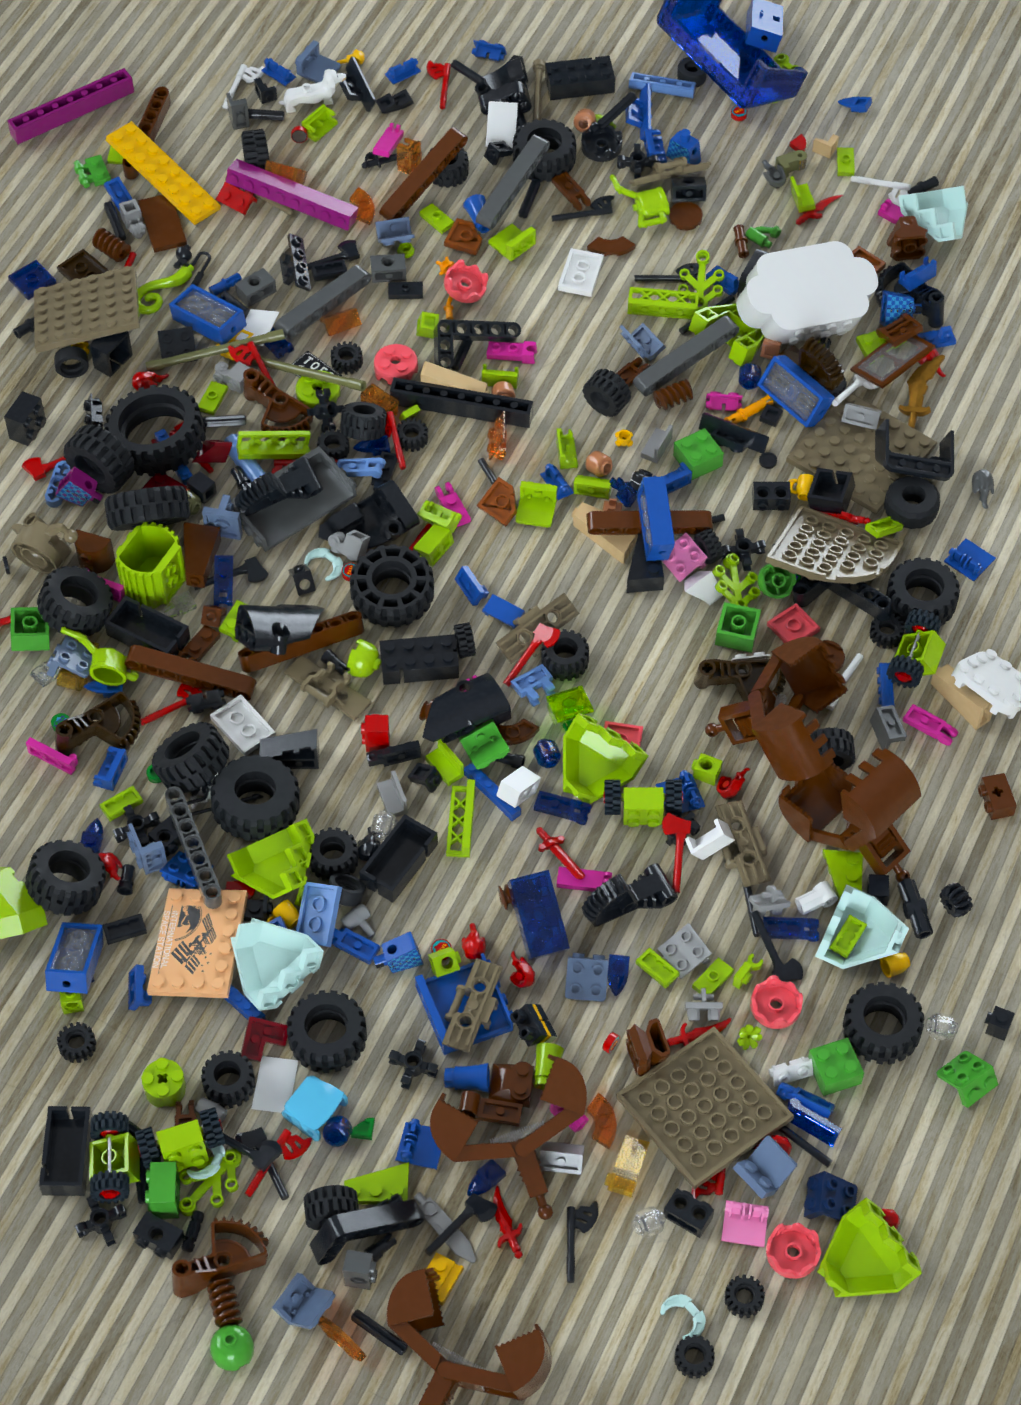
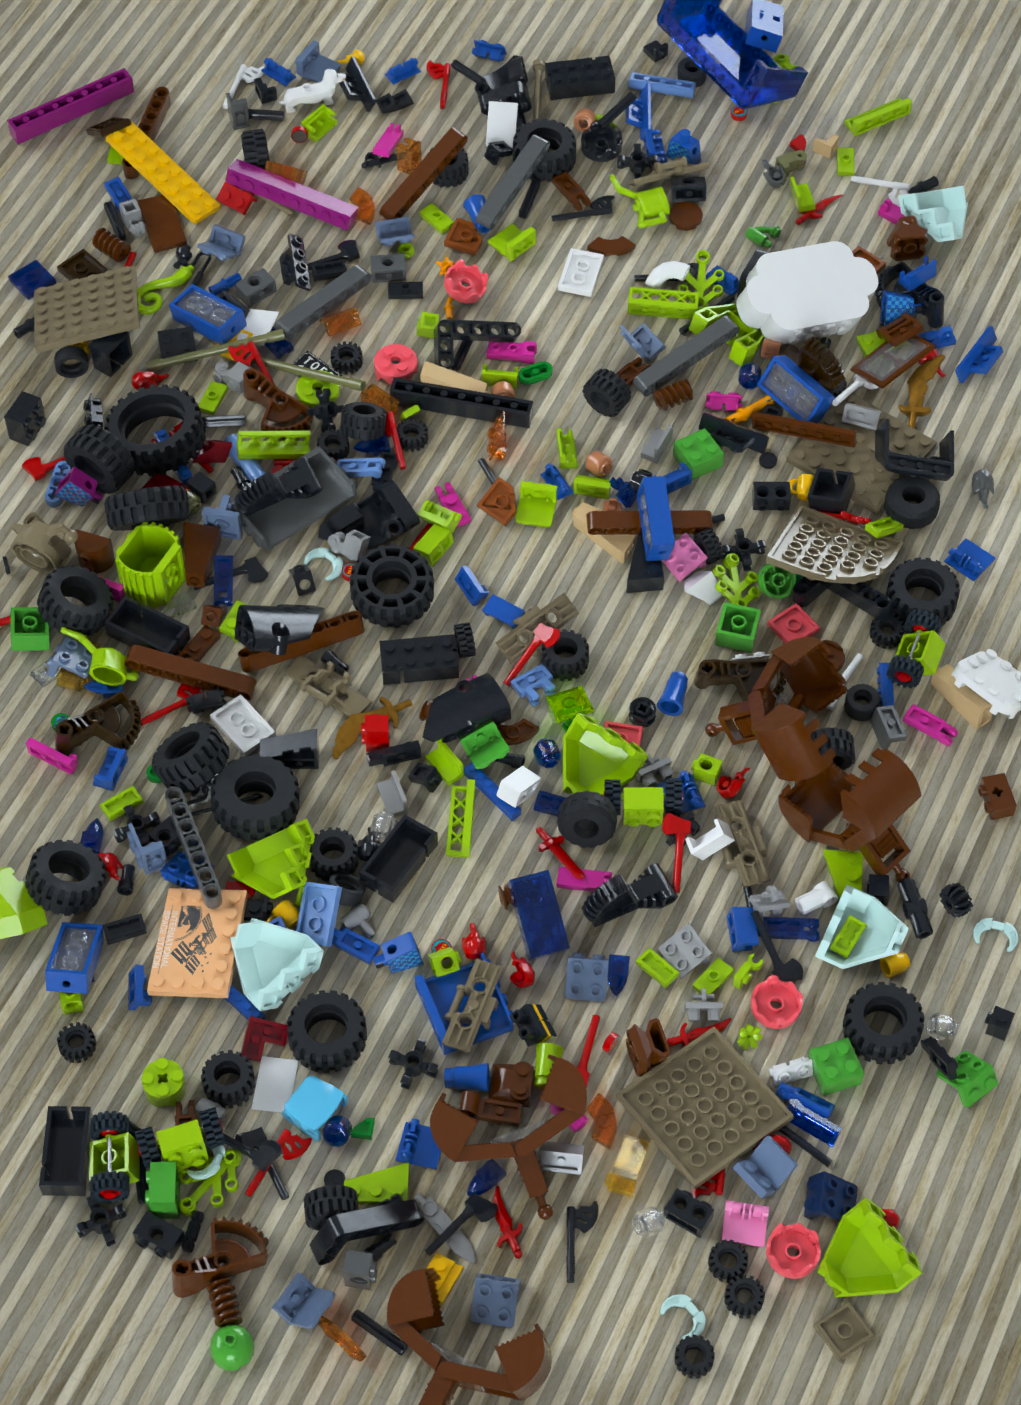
(96, 168): bright green plate -> none
(108, 126): none -> dark brown tile
(223, 243): none -> sand blue bracket
(334, 1177): none -> black piece
(351, 727): none -> pearl gold sword
(363, 660): lime cylinder -> none
(495, 1300): none -> sand blue bracket
(533, 373): none -> green plate
(582, 1067): none -> red piece
(584, 806): none -> black tyre
(624, 438): yellow plate -> none
(642, 712): none -> black wheel
(653, 767): none -> light grey hips
(656, 51): none -> black bracket
(667, 271): none -> white cylinder
(673, 695): none -> blue plant
(727, 1248): none -> black tyre
(741, 241): reddish brown pin -> none
(742, 929): none -> blue hinge
(803, 429): none -> reddish brown tile
(844, 1331): none -> dark tan tile
(857, 104): blue plate -> none
(861, 692): none -> black tyre
(878, 116): none -> lime fence
(940, 1058): none -> black hinge
(980, 357): none -> blue bracket
(987, 923): none -> light aqua piece

